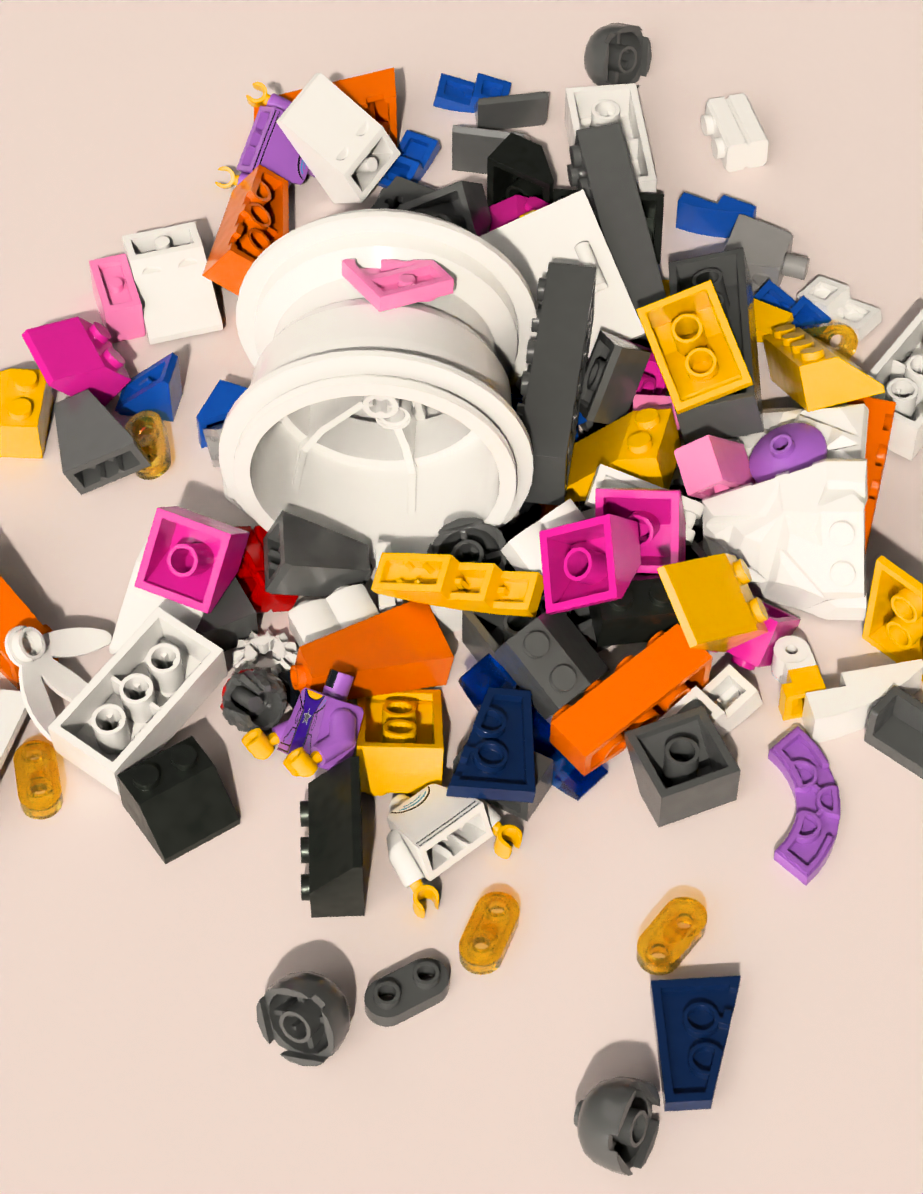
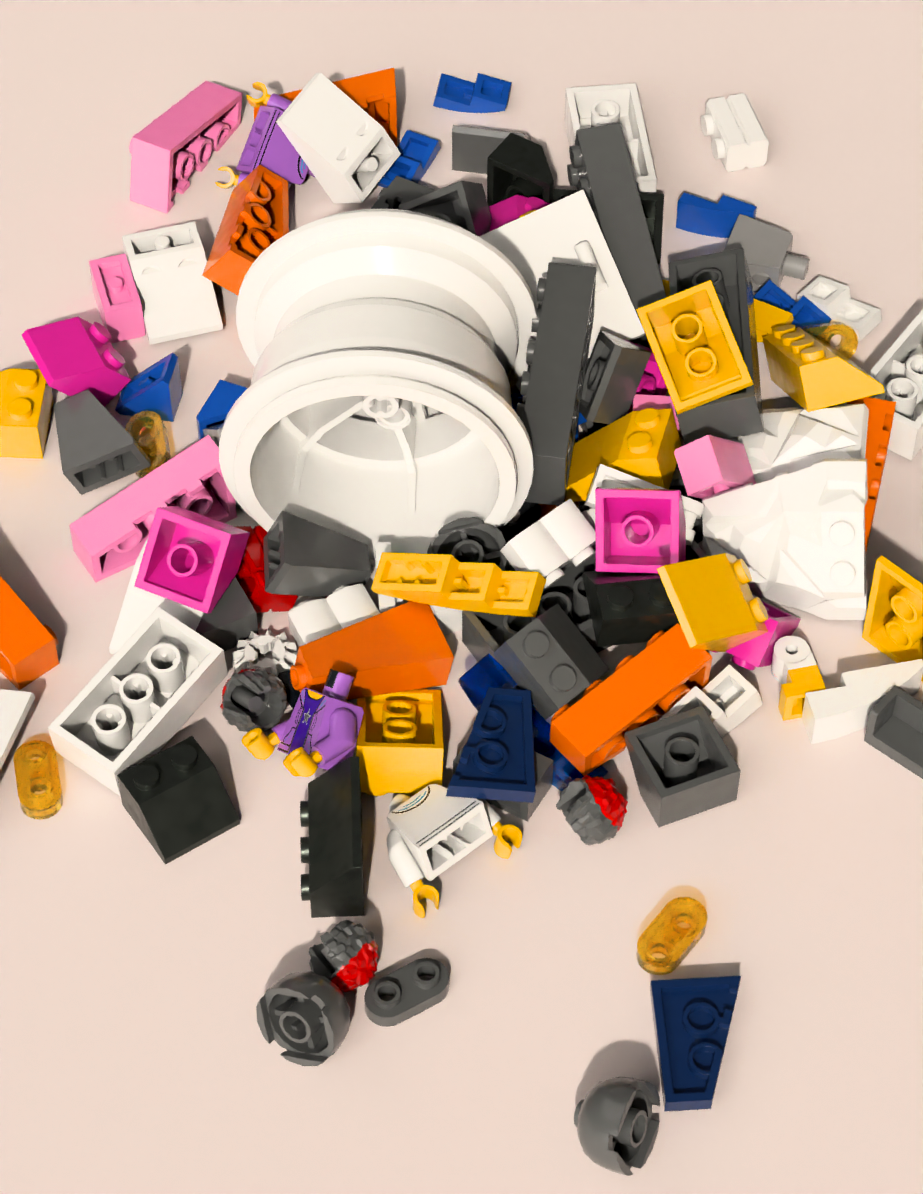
(35, 656): white plant -> none
(116, 531): none -> bright pink wedge
(181, 143): none -> bright pink wedge
(346, 956): none -> dark grey piece
(399, 282): bright pink wing -> none
(491, 929): clear yellow plate -> none
(511, 111): dark grey slope -> none
(588, 562): dark pink slope -> none
(593, 808): none -> dark grey piece
(617, 55): dark grey cylinder -> none
(787, 449): medium lavender dish -> none
(815, 802): medium lavender tile -> none

